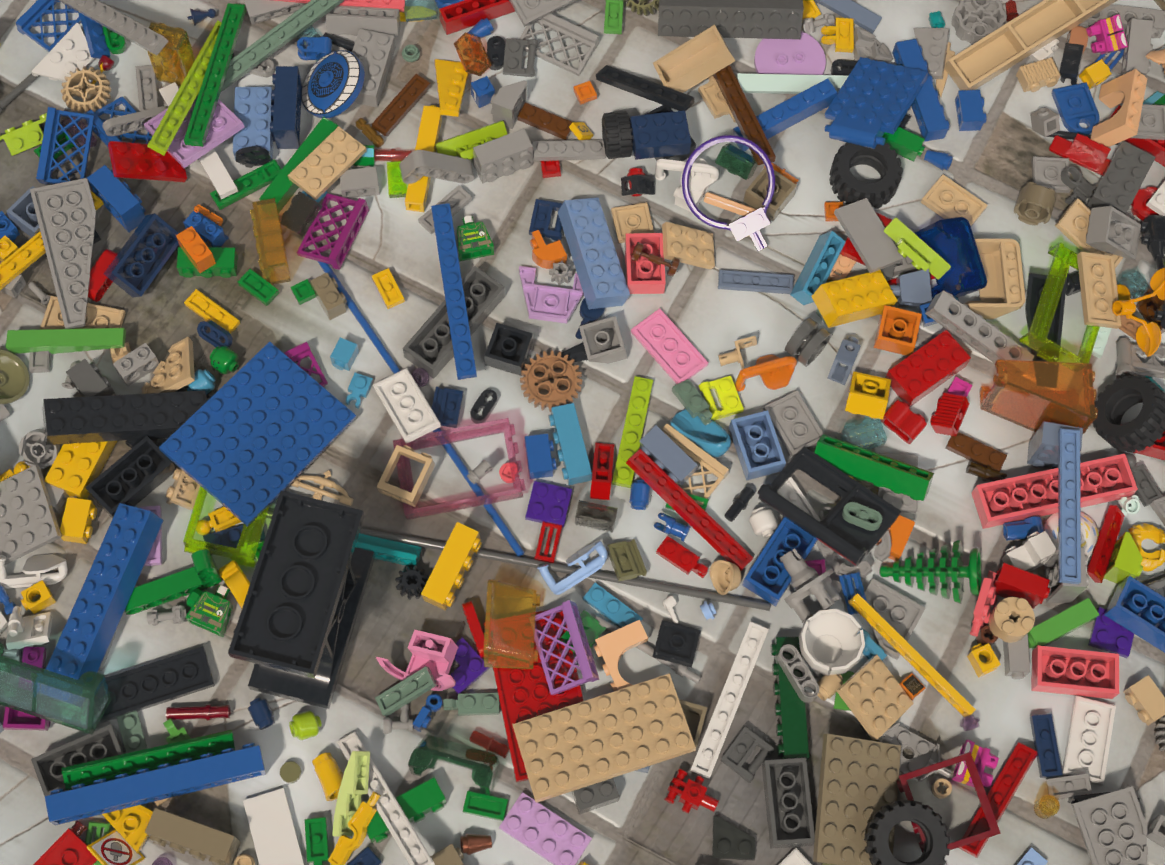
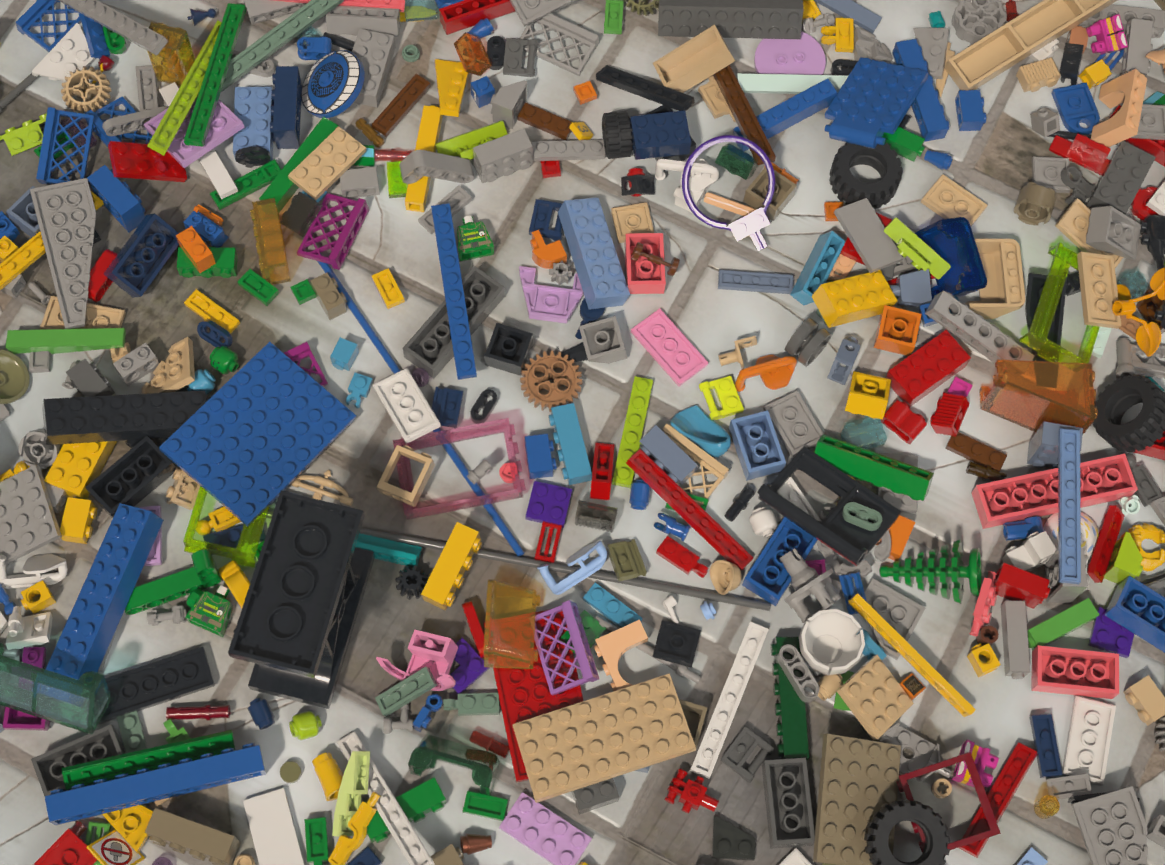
(688, 245): tan plate -> none
(692, 401): sand green plate -> none
(969, 723): clear purple plate -> none
(1007, 629): tan brick -> none

